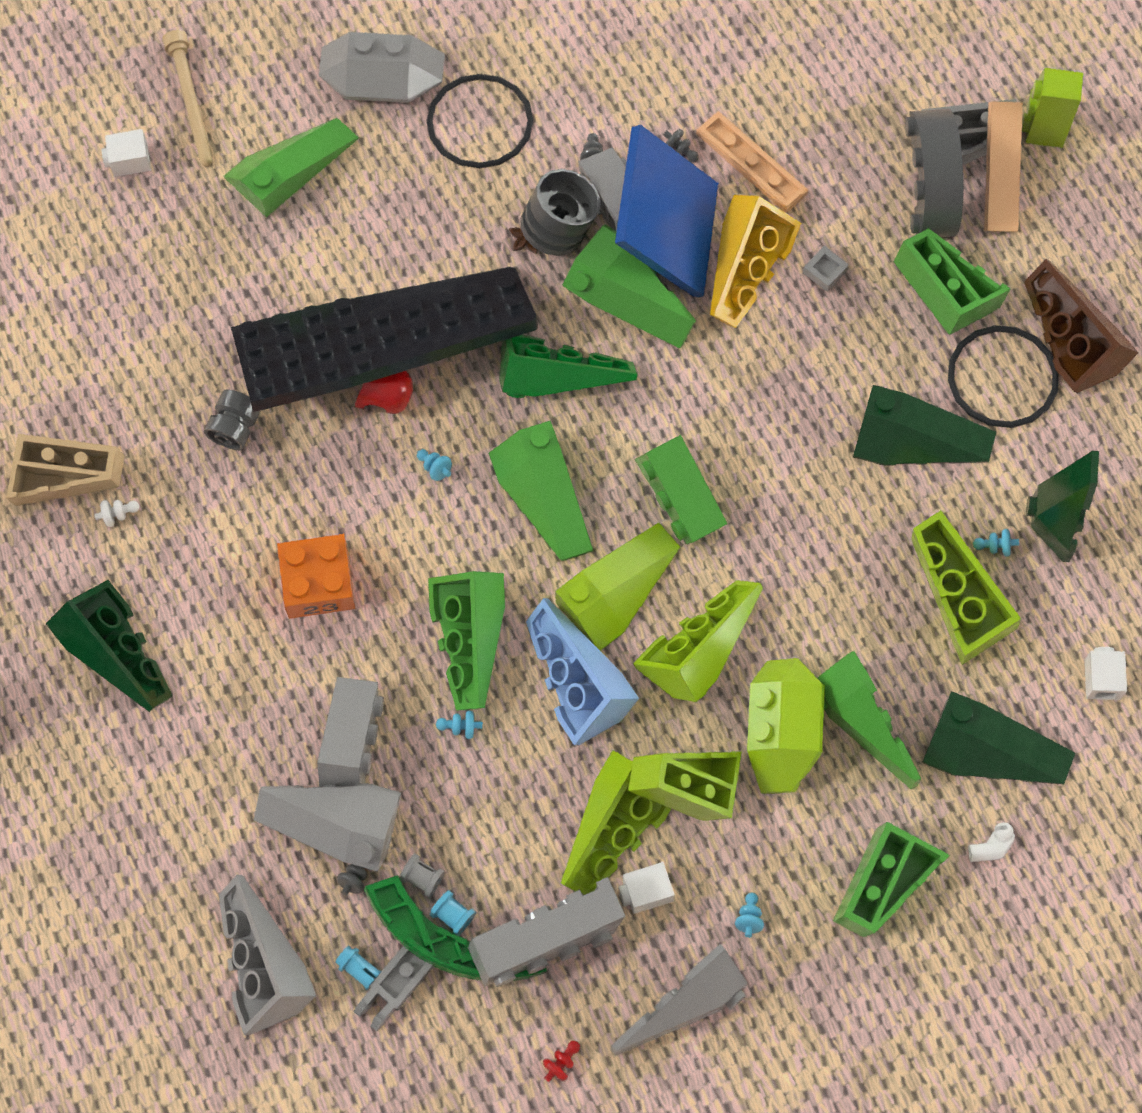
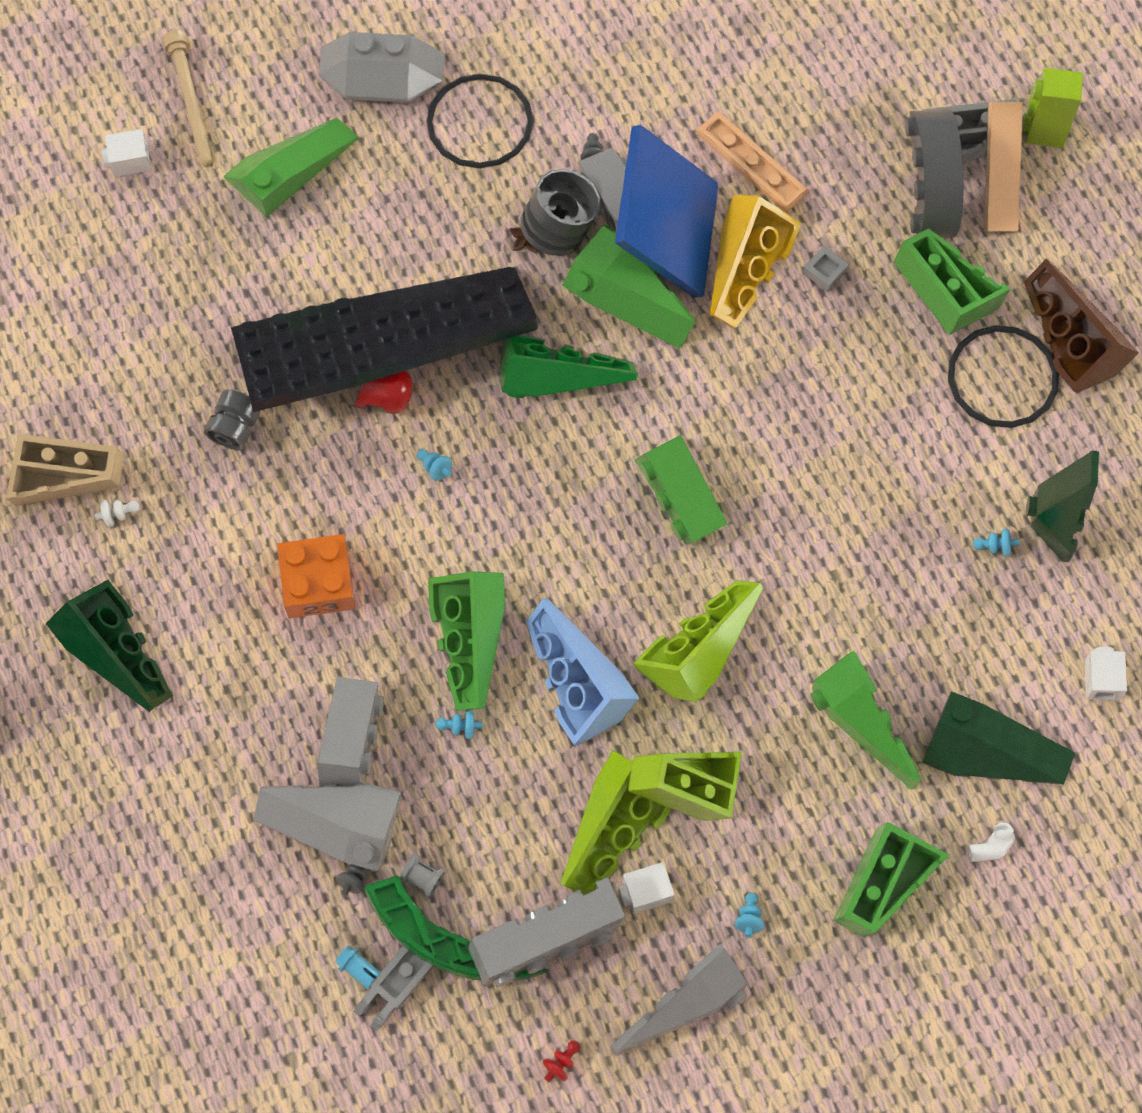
(268, 968): light grey wedge -> none
(452, 913): medium azure bush -> none
(538, 481): bright green wedge -> none
(613, 589): lime wedge -> none
(682, 147): dark grey hair -> none
(784, 724): lime wedge -> none
(913, 431): dark green wedge -> none
(965, 593): lime wedge -> none

